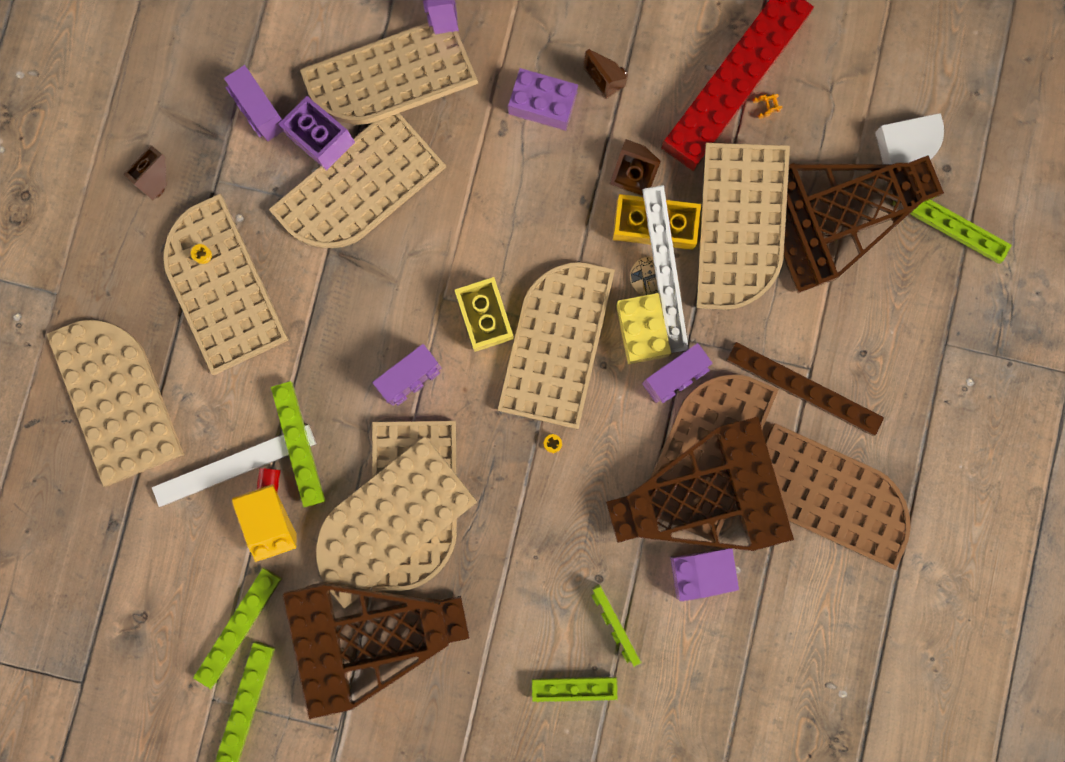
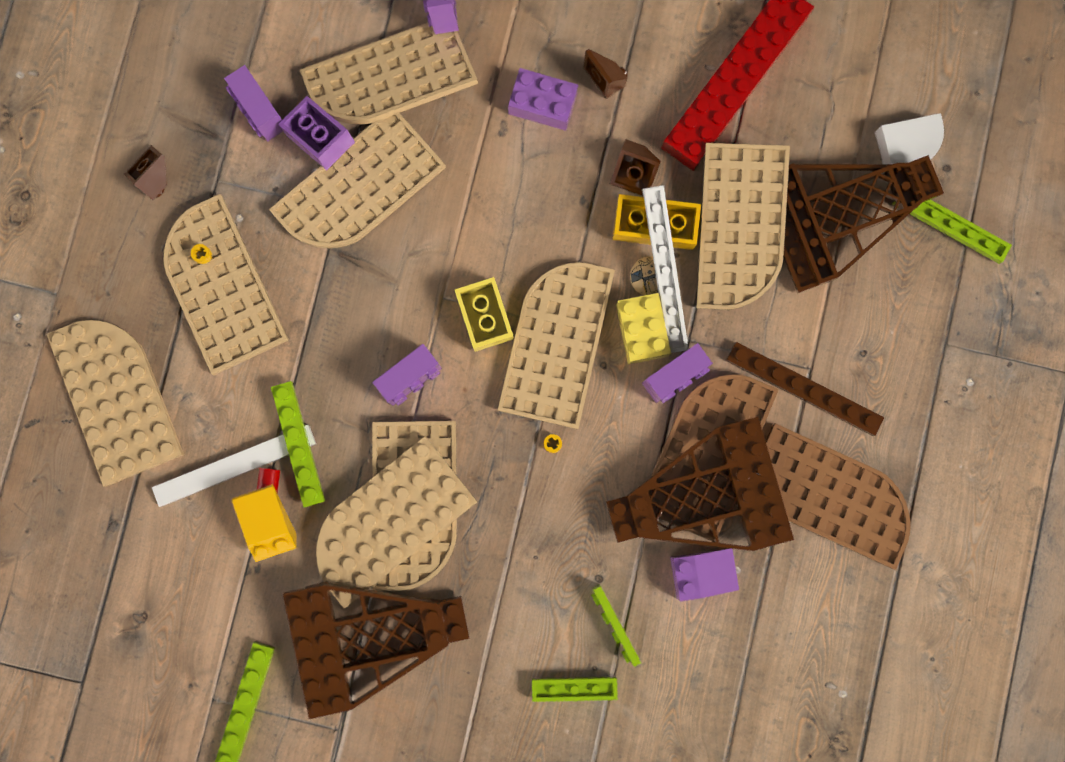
(237, 628): lime plate -> none
(764, 98): light orange piece -> none

